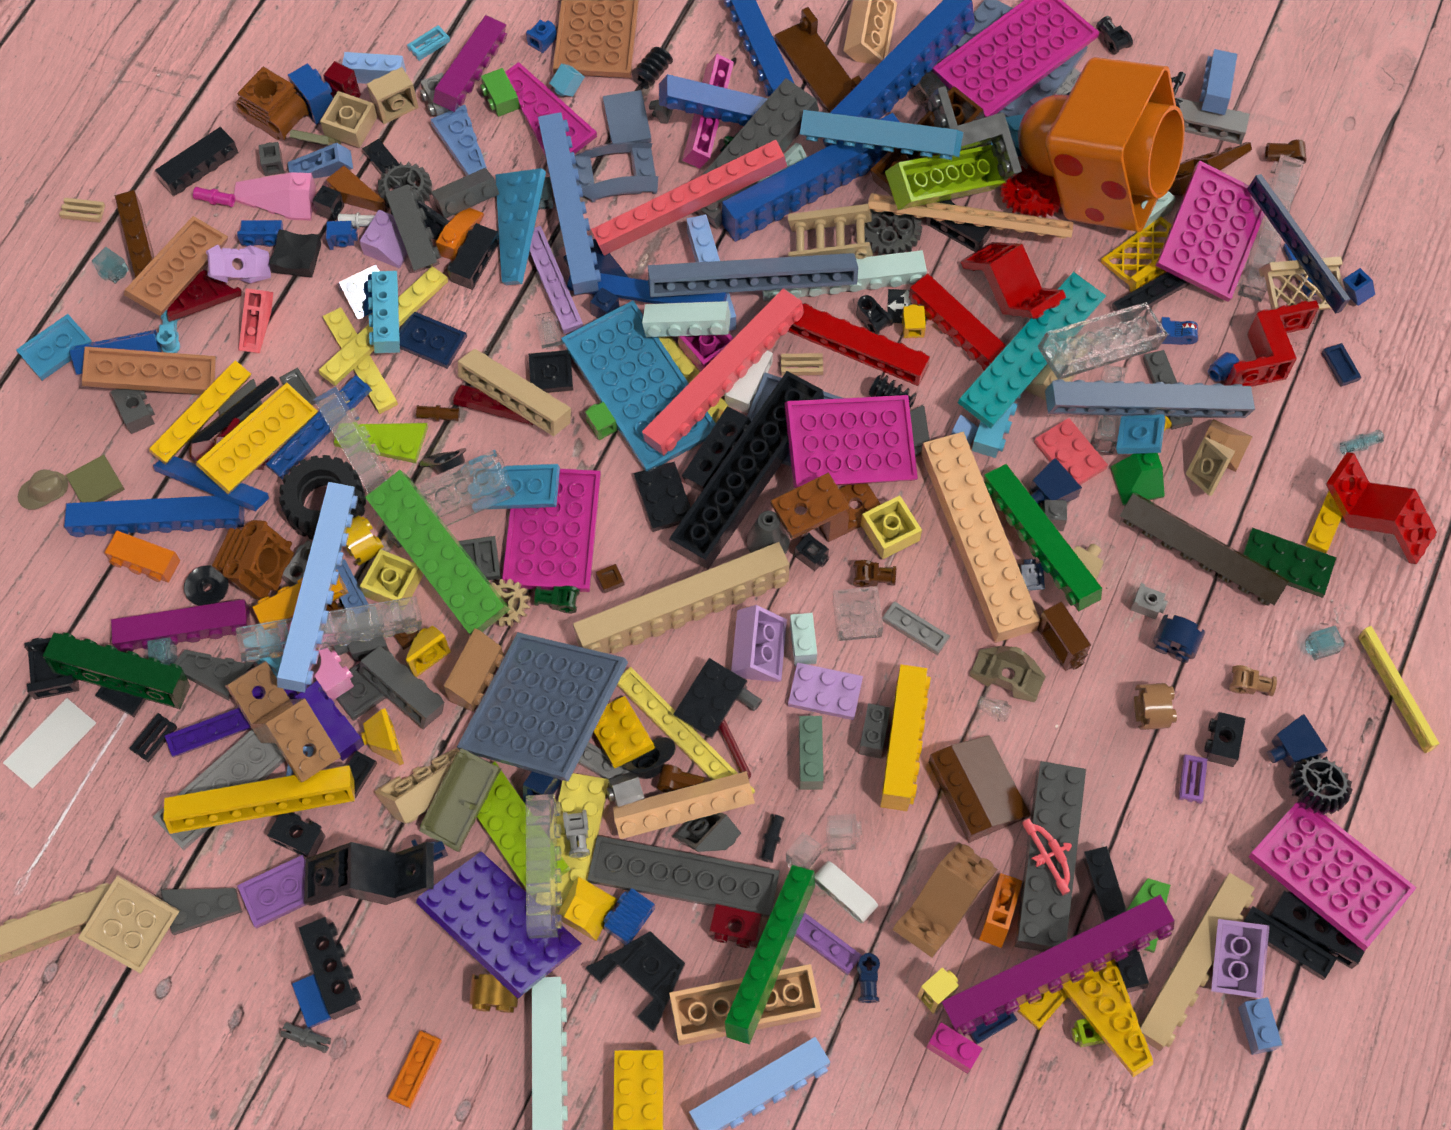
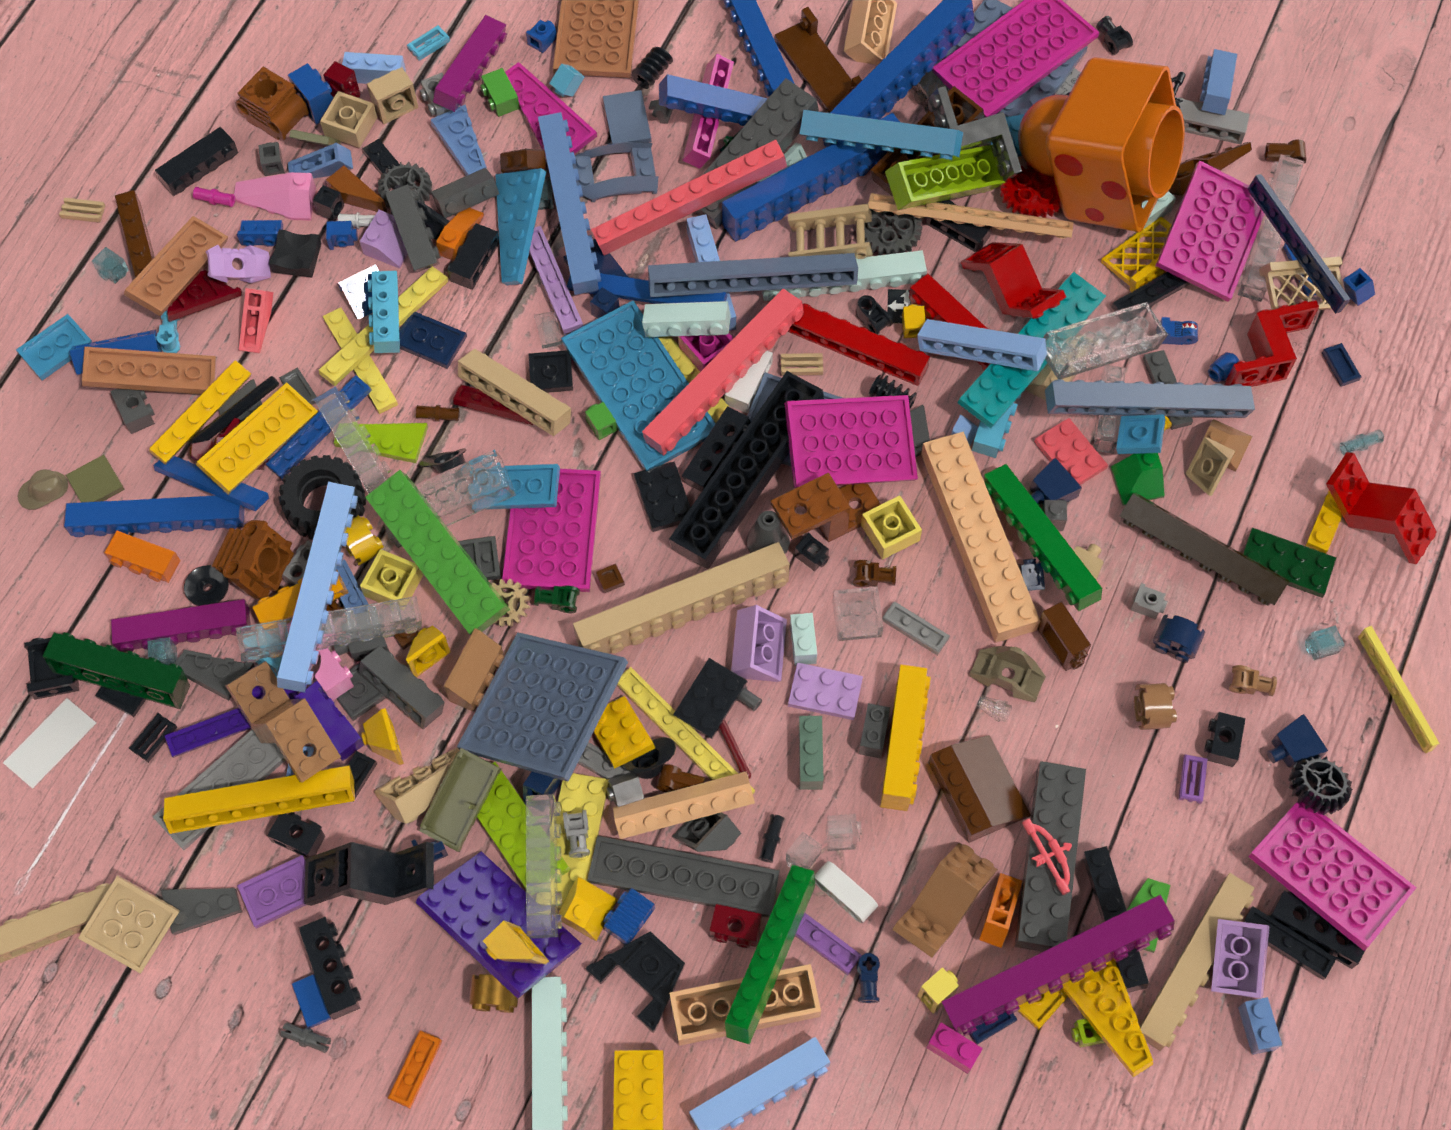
(512, 944): none -> yellow slope
(522, 160): none -> reddish brown brick
(982, 345): none -> light blue brick

